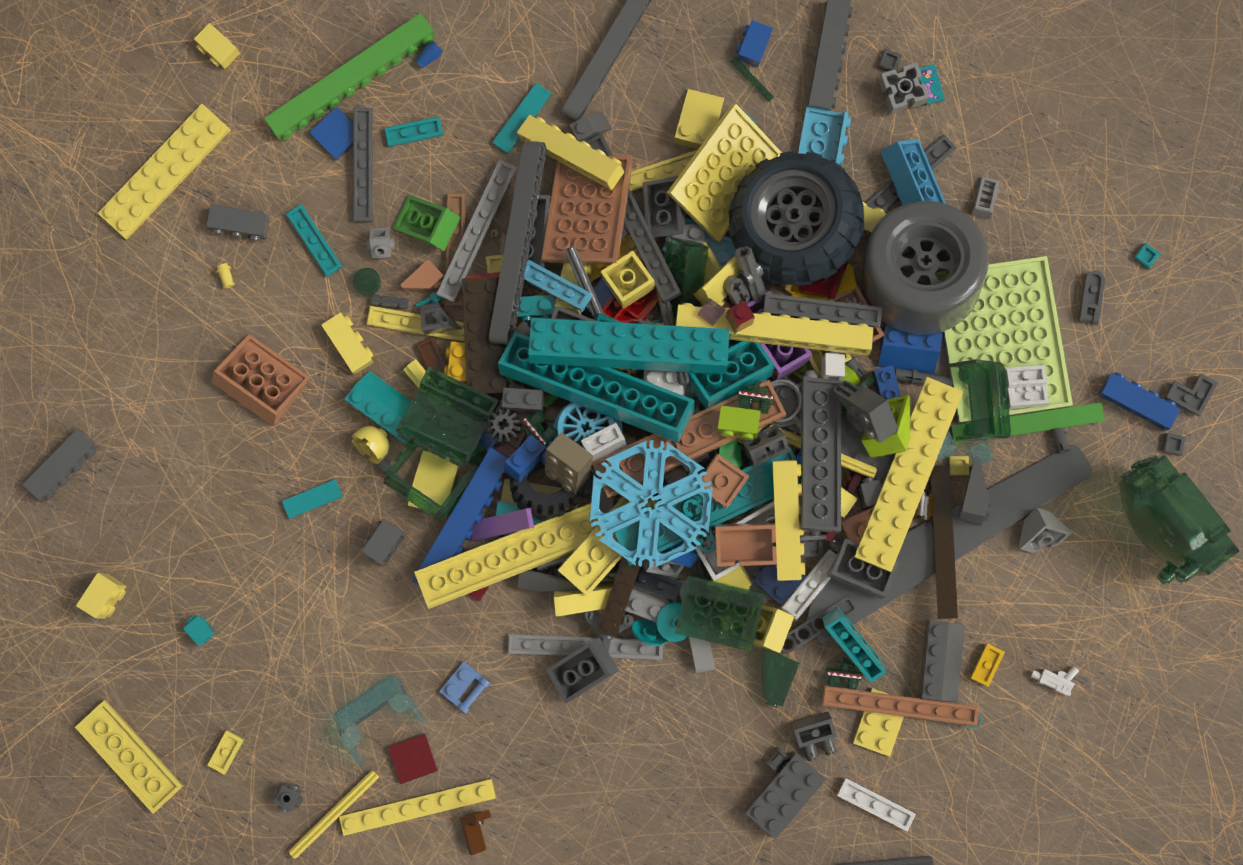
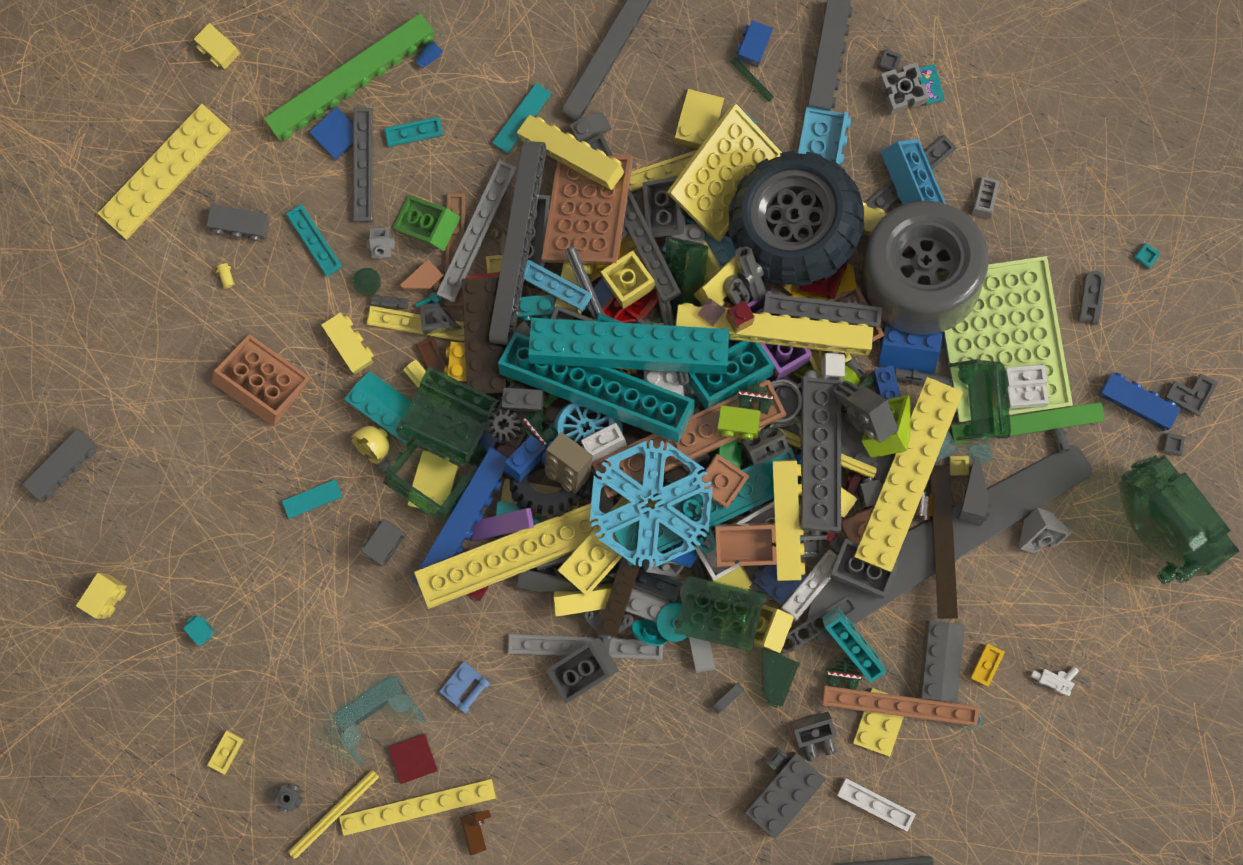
(129, 756): light yellow plate -> none
(727, 698): none -> dark grey beam

